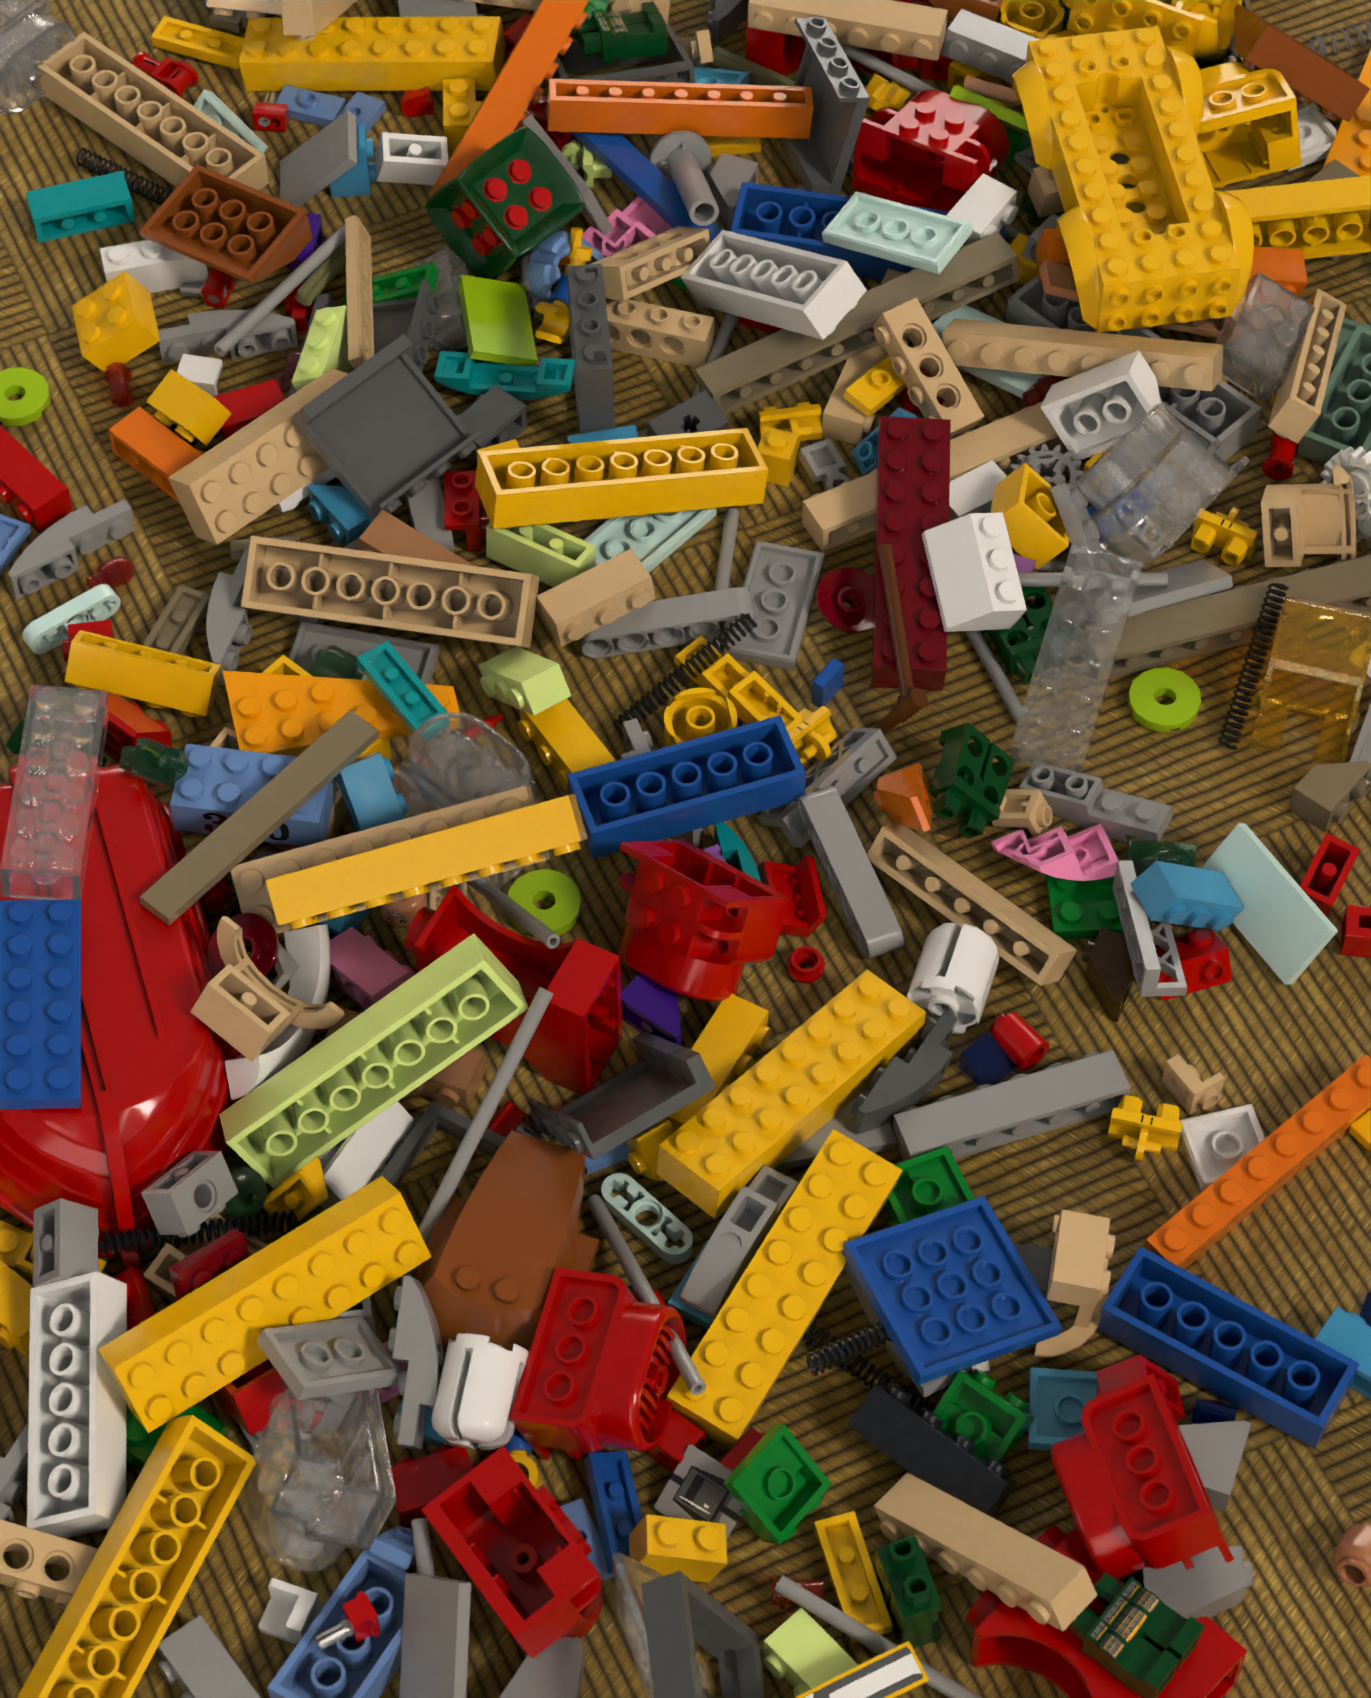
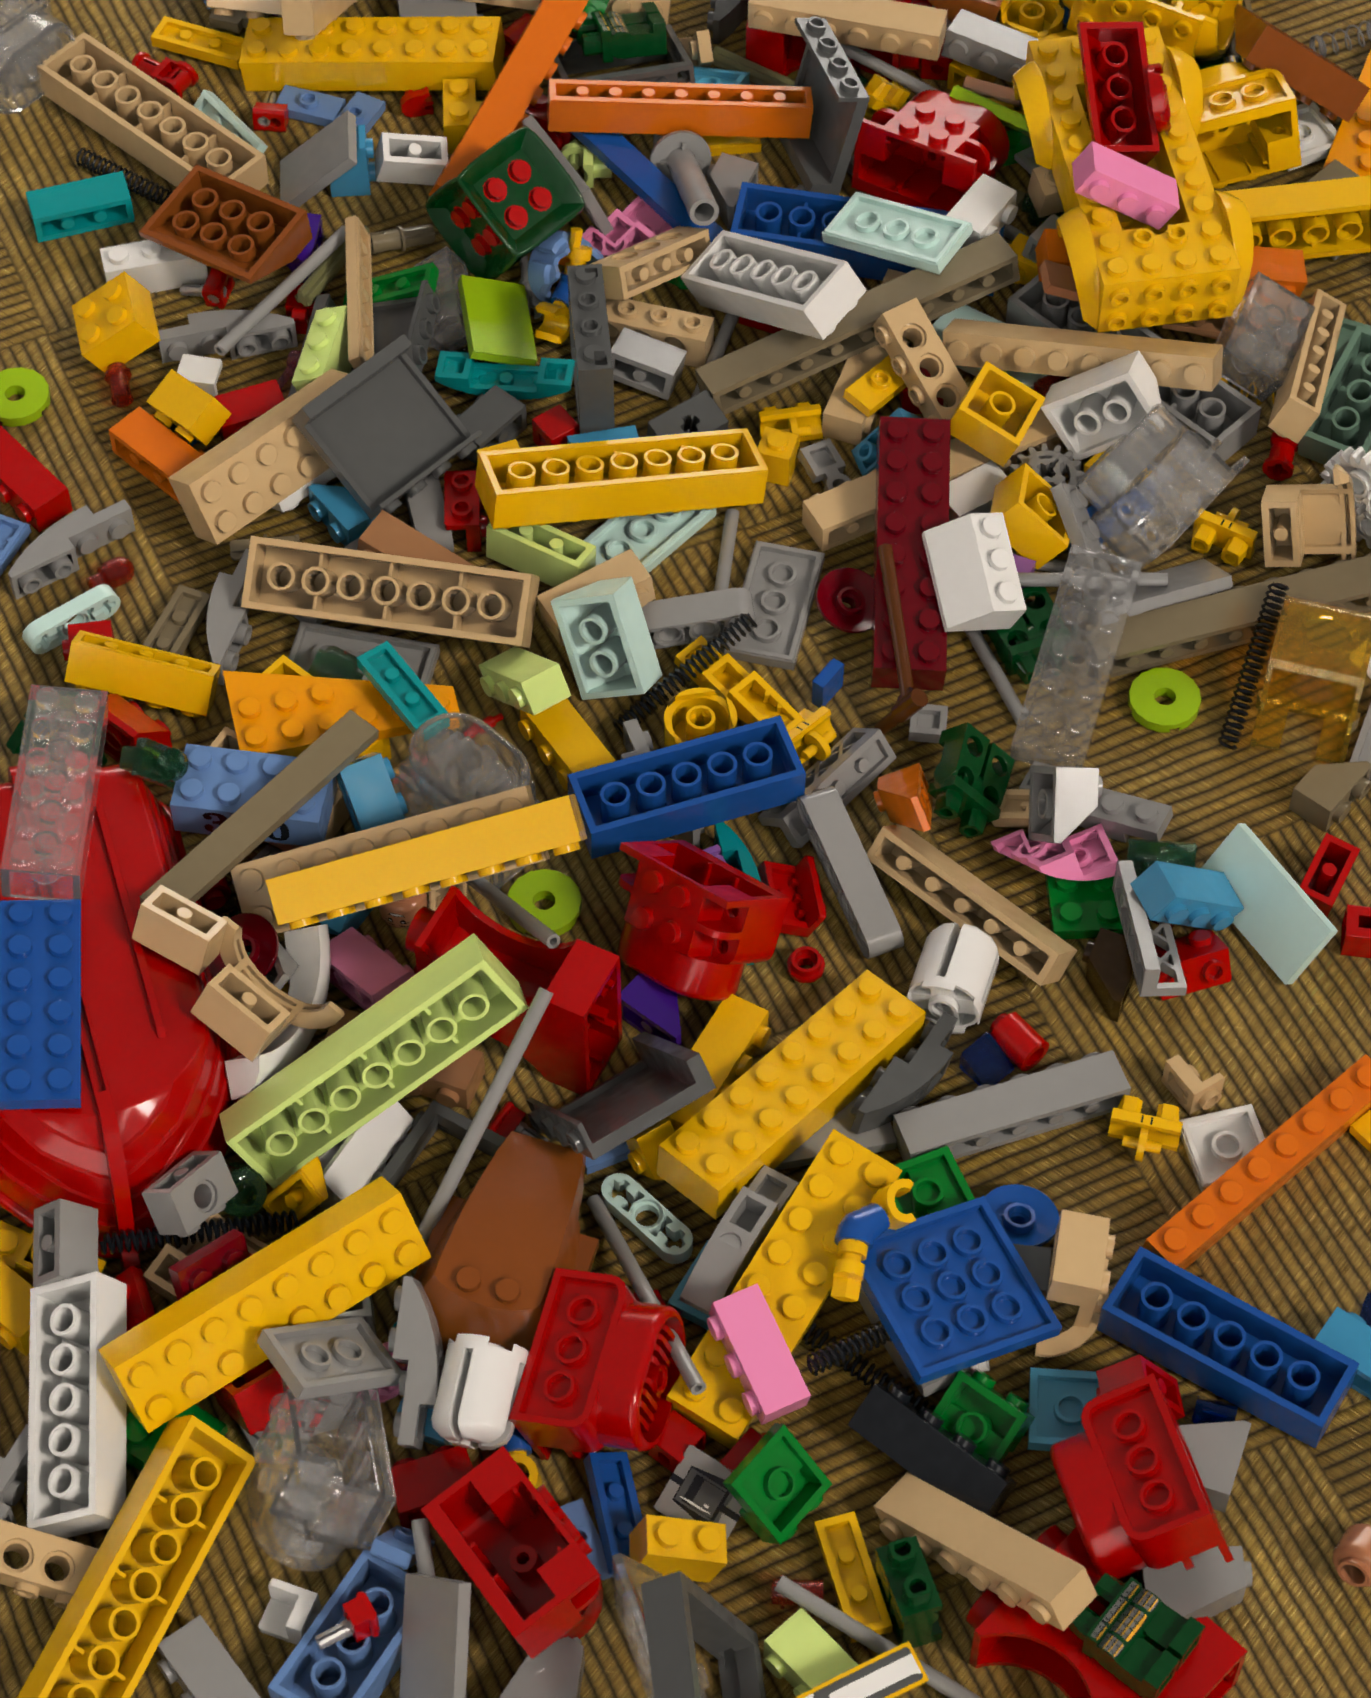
(179, 929): none -> tan brick
(401, 238): none -> dark tan axle
(553, 427): none -> red piece
(607, 639): none -> light aqua slope
(647, 363): none -> light grey brick
(757, 1354): none -> bright pink brick
(859, 1231): none -> yellow piece
(928, 723): none -> light grey plate
(995, 414): none -> yellow brick
(1024, 1213): none -> blue dish
(1061, 800): none -> slope
(1118, 88): none -> red slope
(1125, 185): none -> bright pink brick
(1159, 97): none -> red tile

